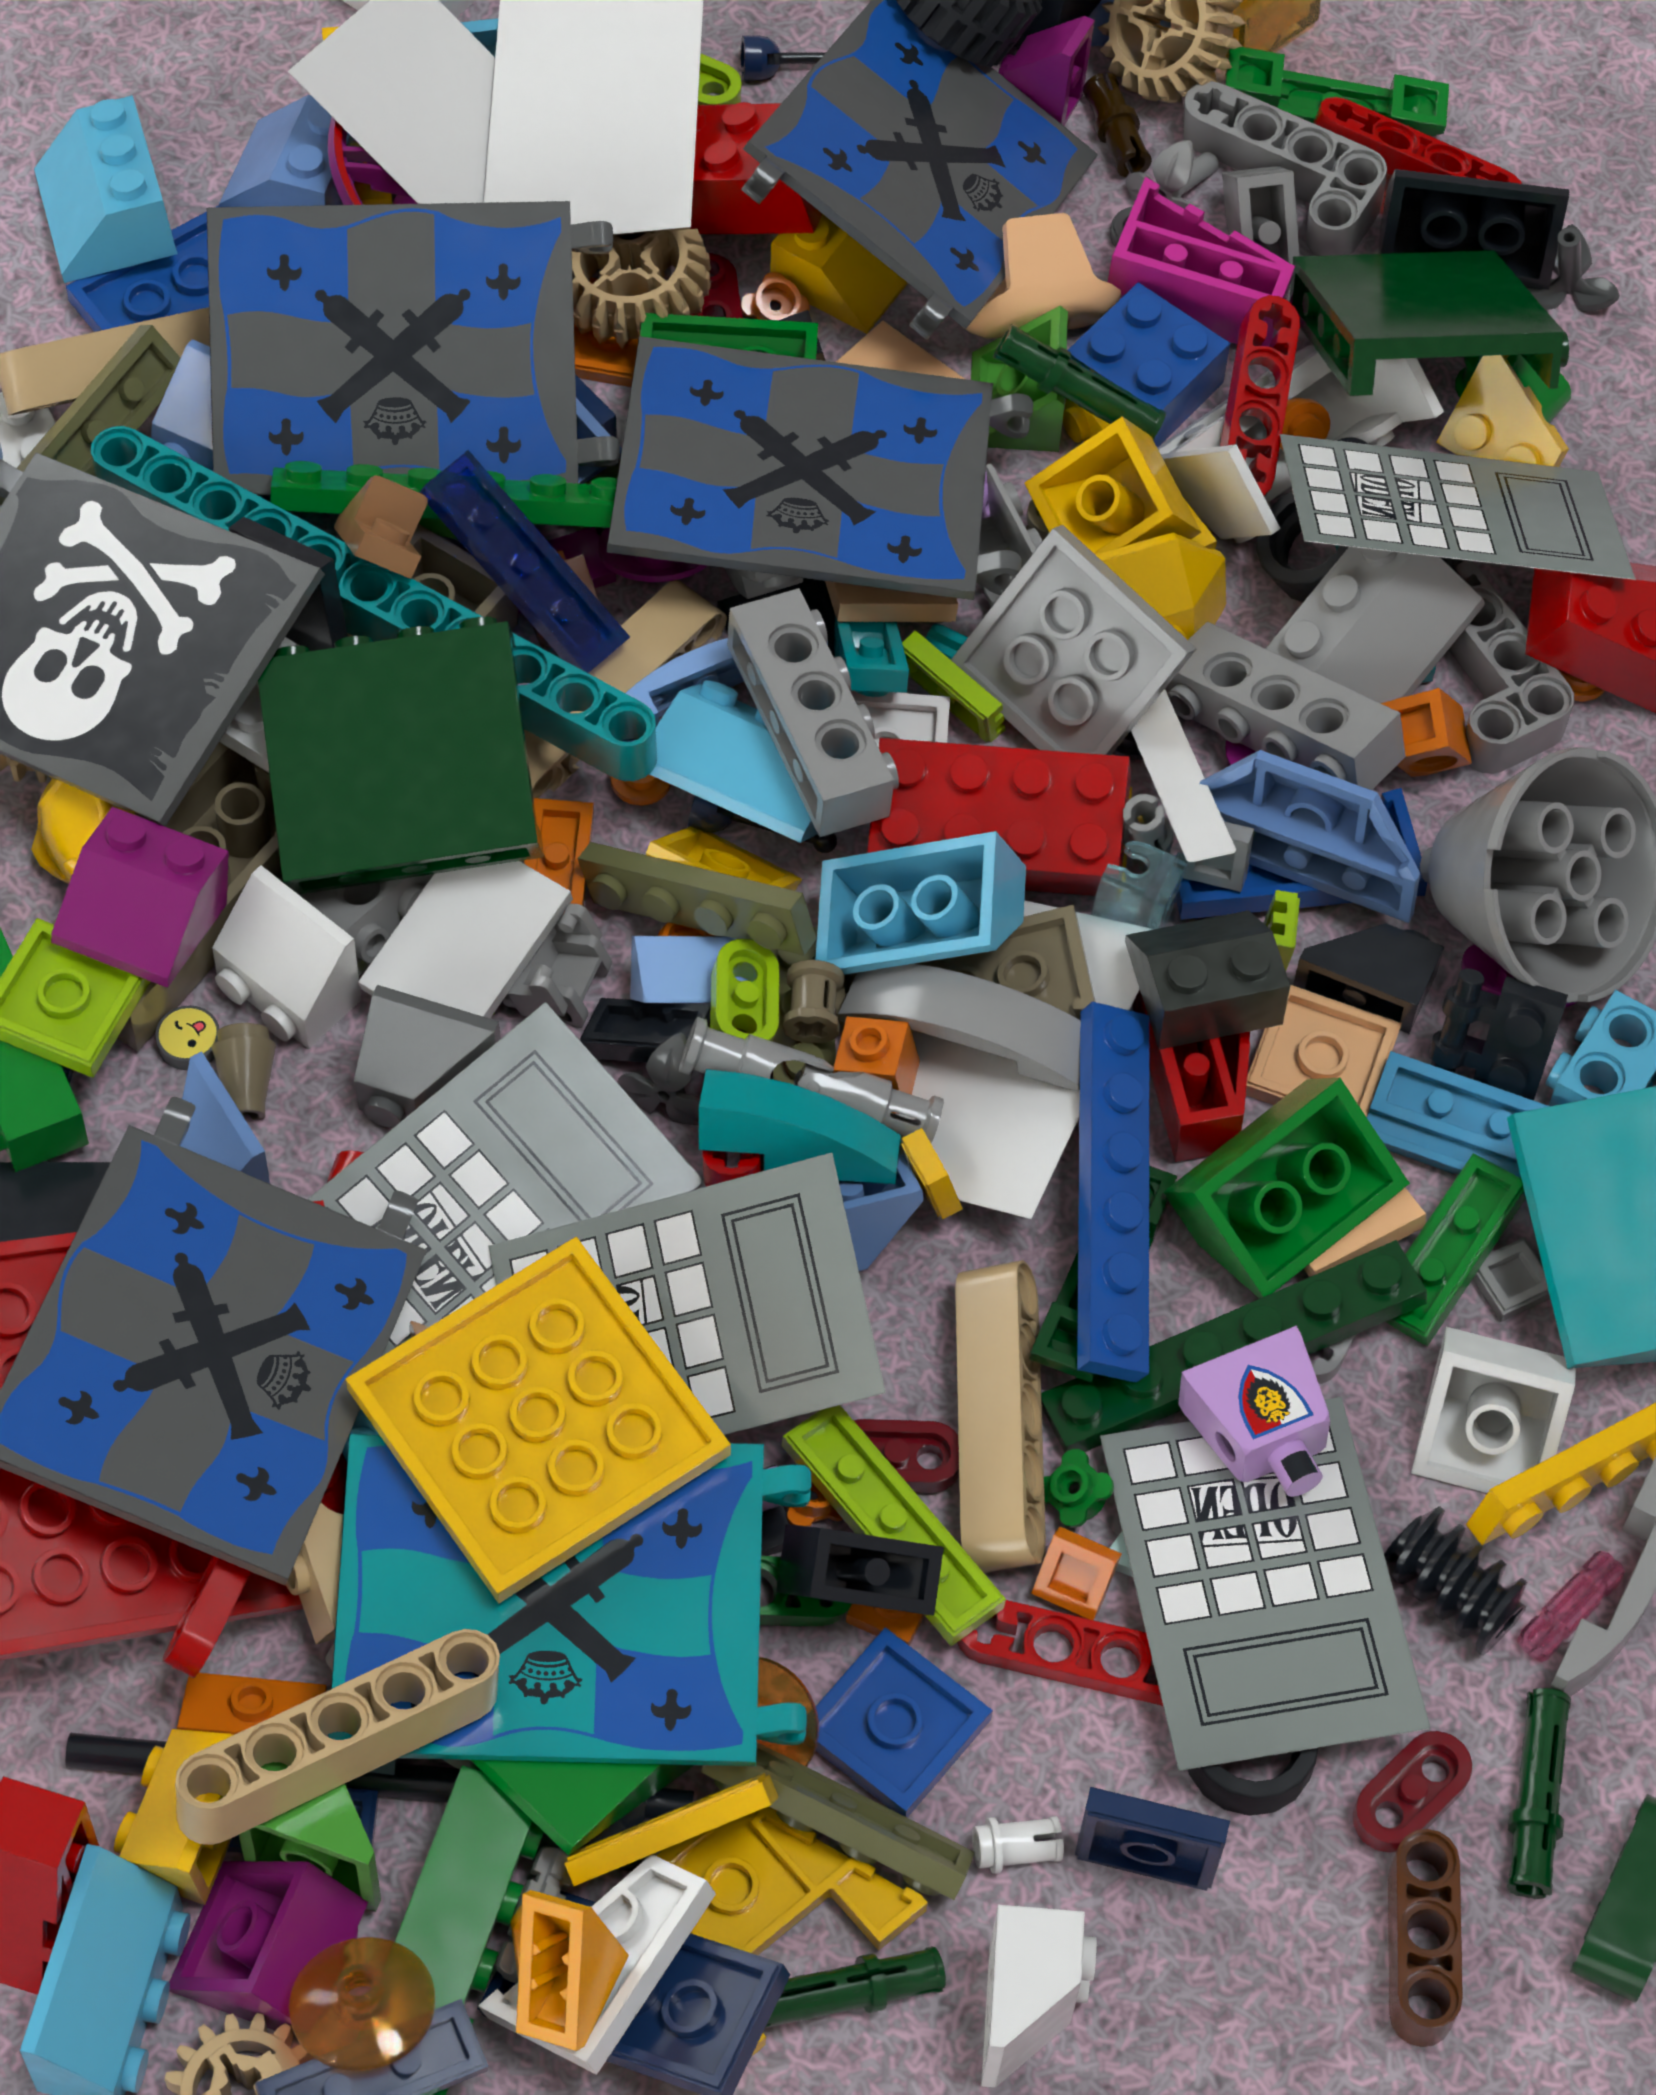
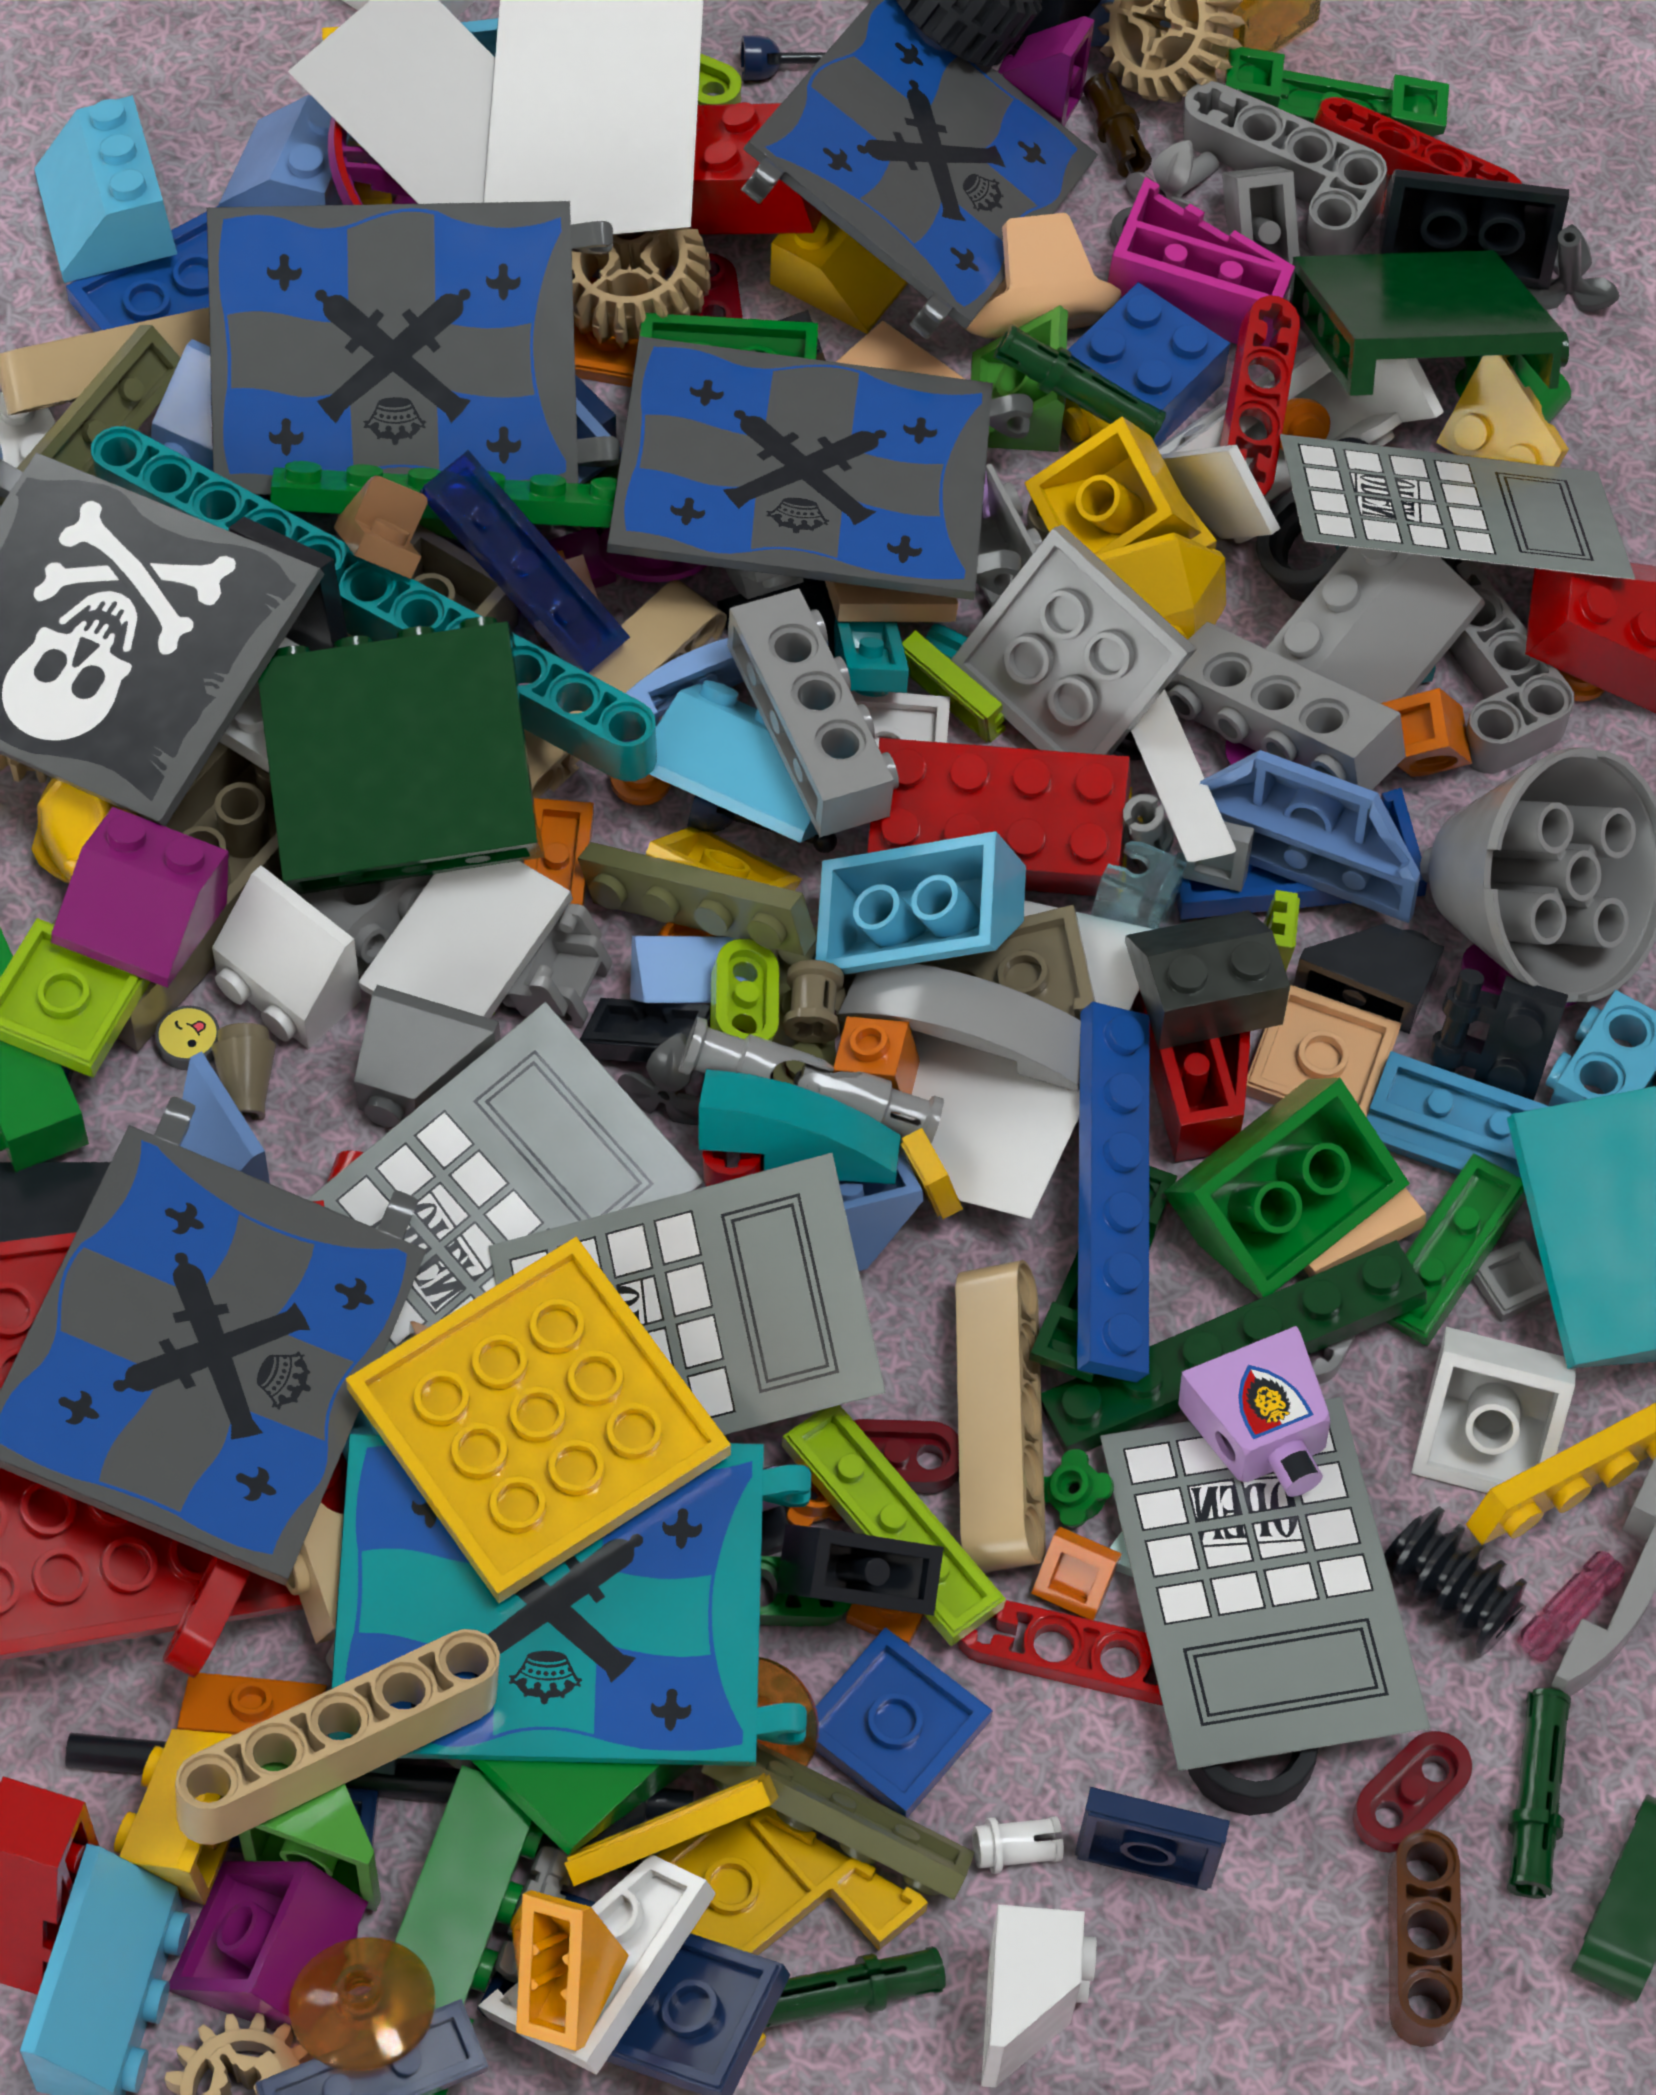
(778, 289): orange plate -> none

